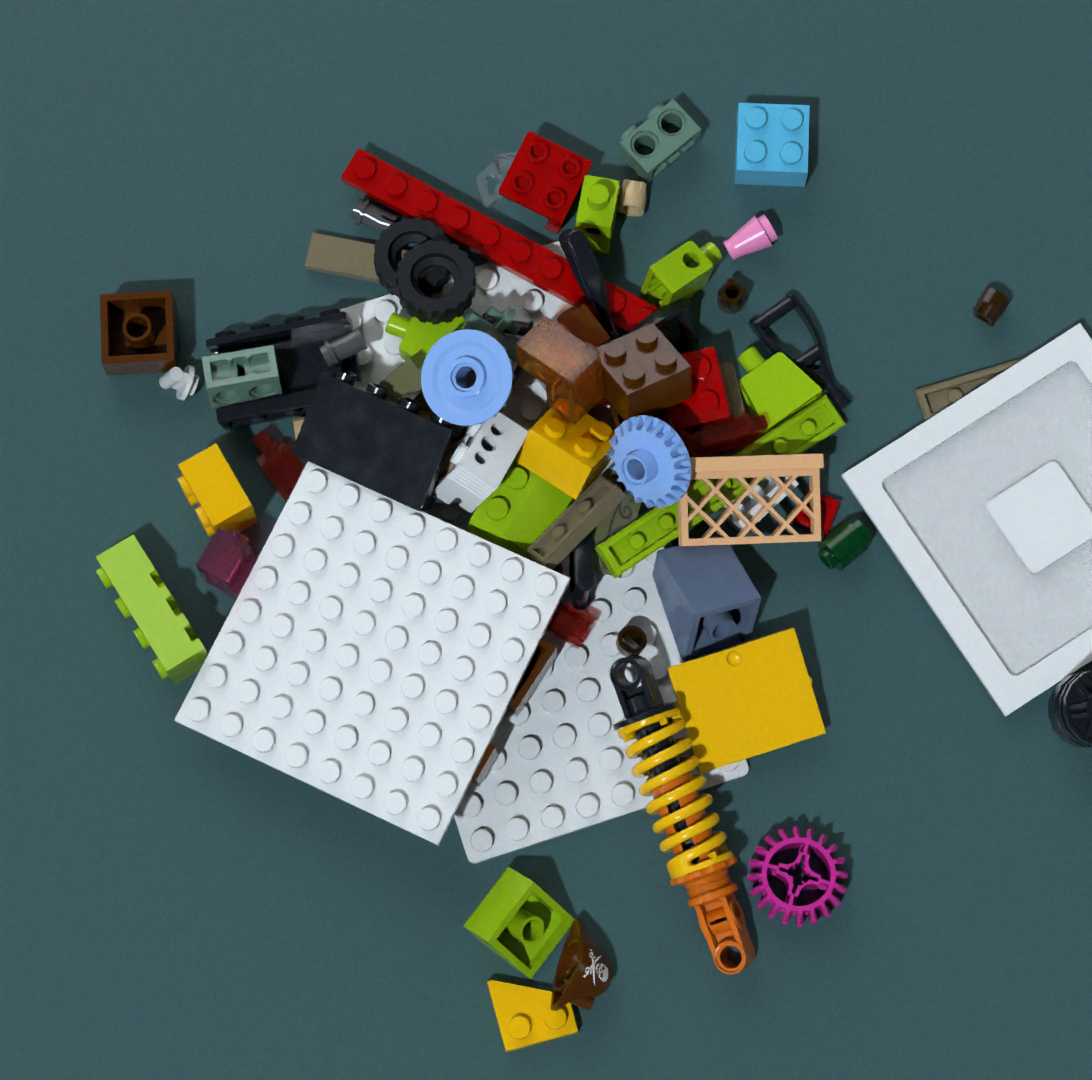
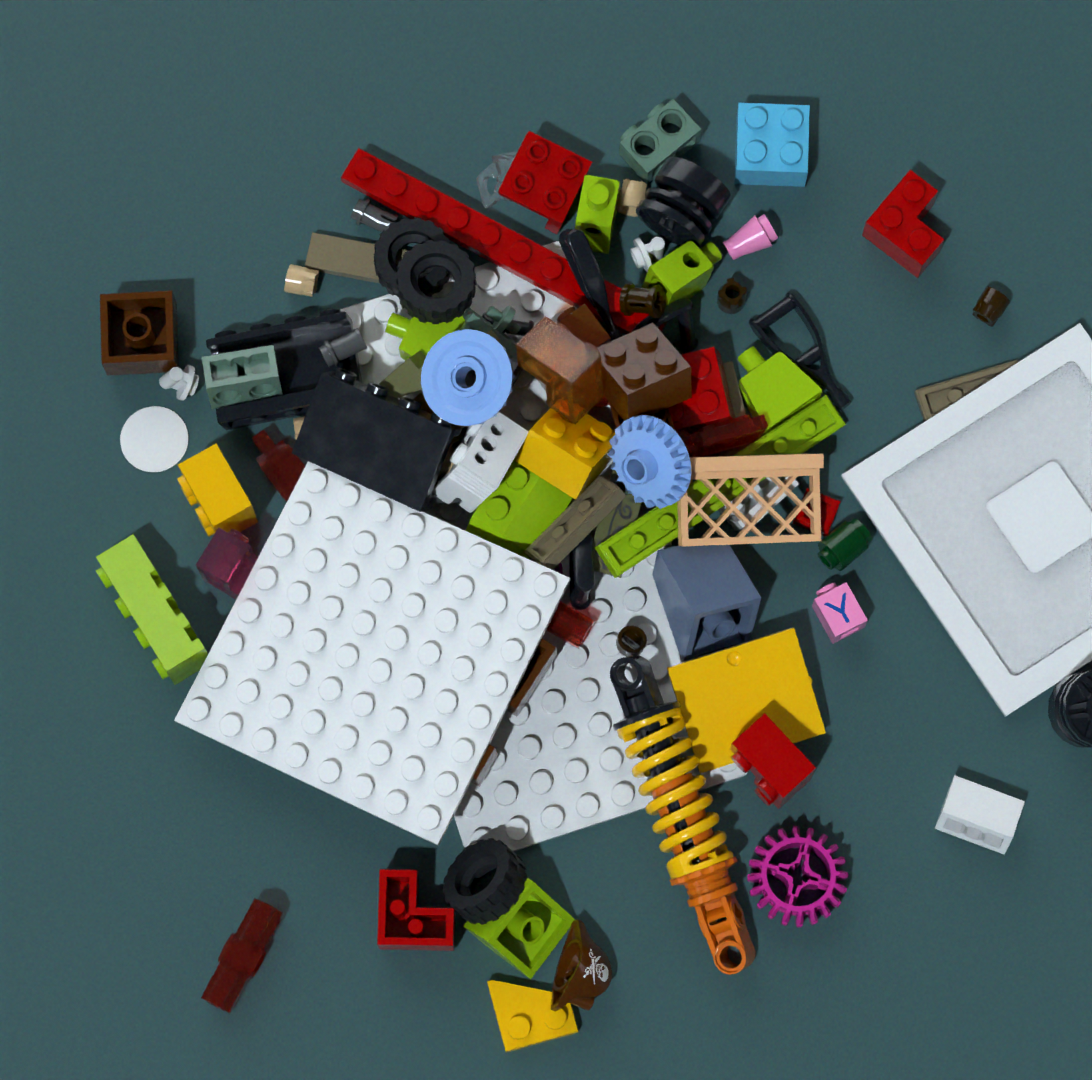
(154, 439): none -> white sticker
(242, 955): none -> clear red piece
(301, 280): none -> tan hose
(403, 923): none -> red brick
(501, 891): none -> black tyre
(642, 300): none -> dark brown bush
(644, 254): none -> white plate
(683, 202): none -> black wheel
(774, 760): none -> red brick
(838, 611): none -> bright pink brick
(898, 225): none -> red brick
(979, 815): none -> white brick

